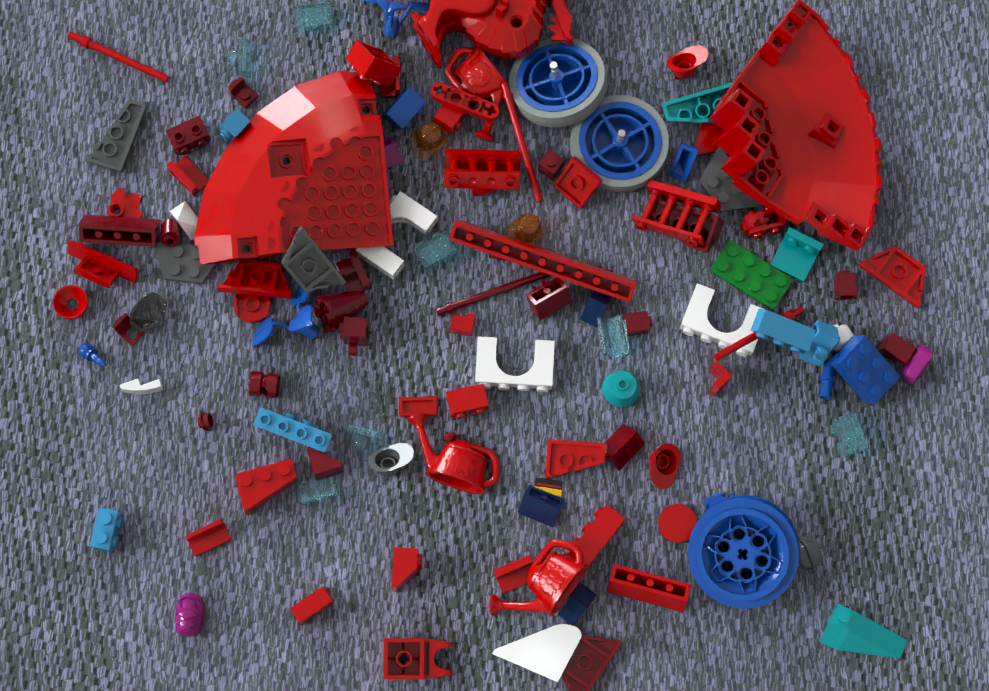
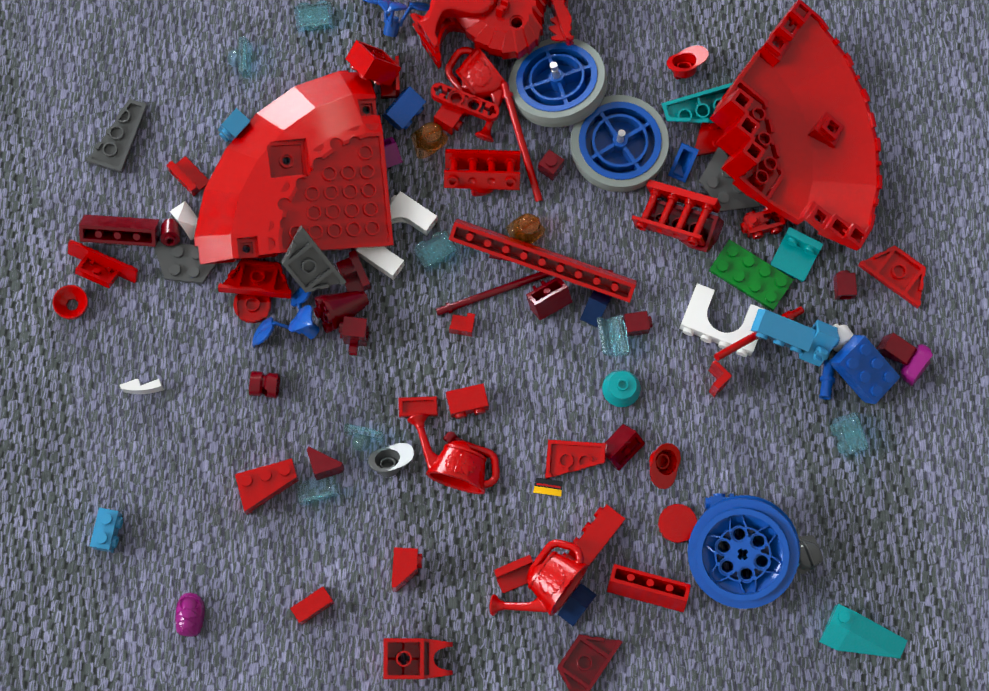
(87, 42): red bar -> none
(87, 351): blue bar -> none
(122, 325): dark red bracket -> none
(126, 203): red plate -> none
(147, 312): clear smoke piece -> none
(188, 136): dark red brick -> none
(205, 421): dark red plate -> none
(208, 537): red panel -> none
(242, 92): dark red bracket -> none
(294, 430): dark azure bracket -> none
(538, 377): white arch -> none
(541, 506): dark blue panel -> none
(543, 651): white sticker -> none
(577, 182): red tile -> none

